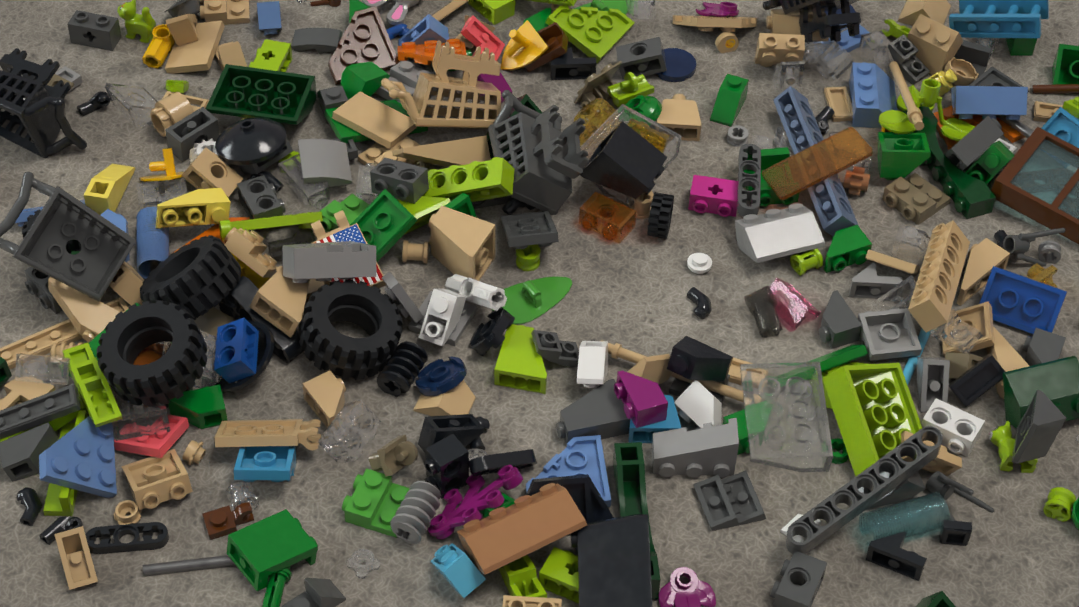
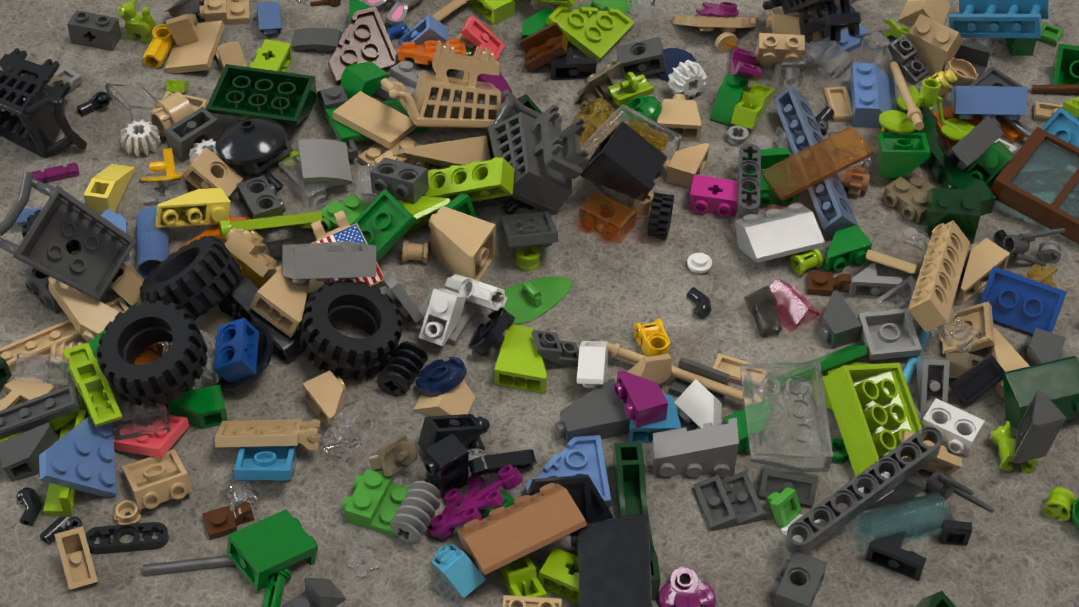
(57, 173): none -> magenta axle
(140, 137): none -> white gear
(194, 452): tan plate -> none
(523, 47): yellow shield -> none
(652, 338): none -> yellow piece
(686, 164): none -> tan slope
(687, 79): none -> white gear
(699, 361): black slope -> none
(743, 64): none -> magenta slope
(752, 106): none -> lime slope
(778, 479): none -> dark grey panel
(784, 506): none -> bright green tile
(824, 284): none -> reddish brown plate
(953, 204): none -> dark green slope
(1050, 34): none -> bright green tile

